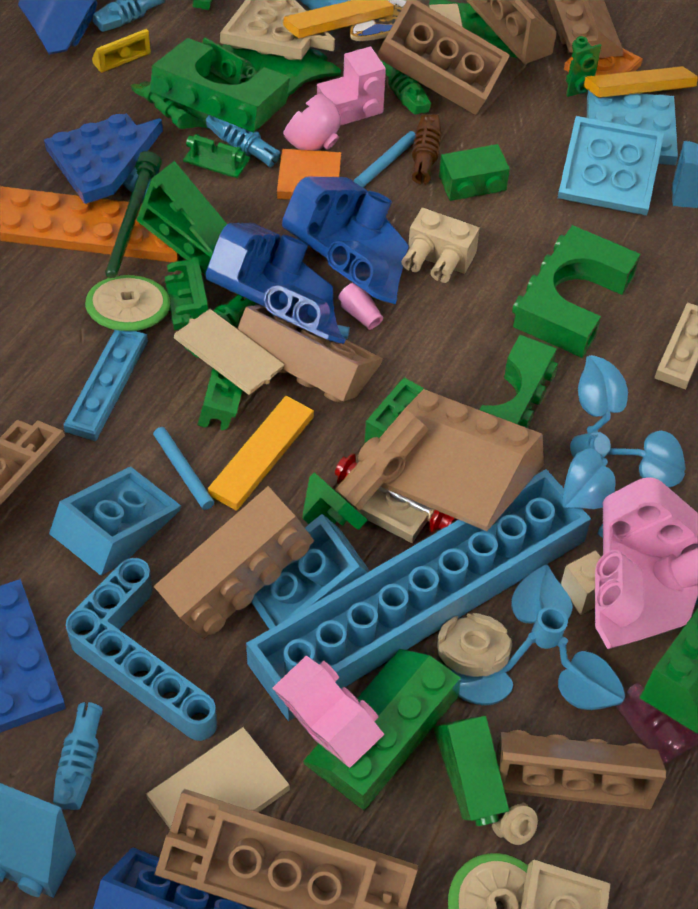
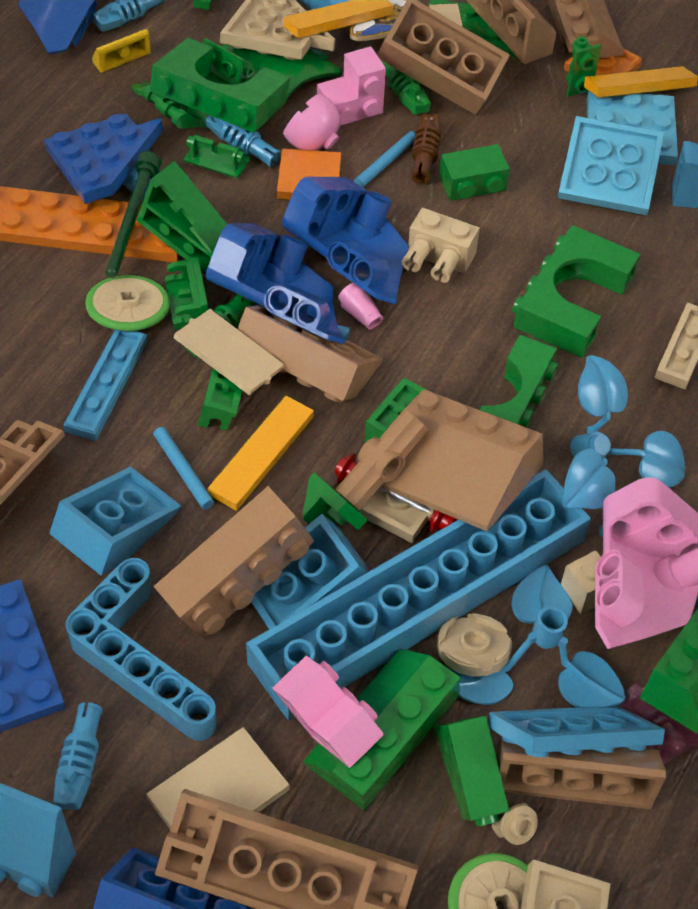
(575, 730): none -> dark azure plate

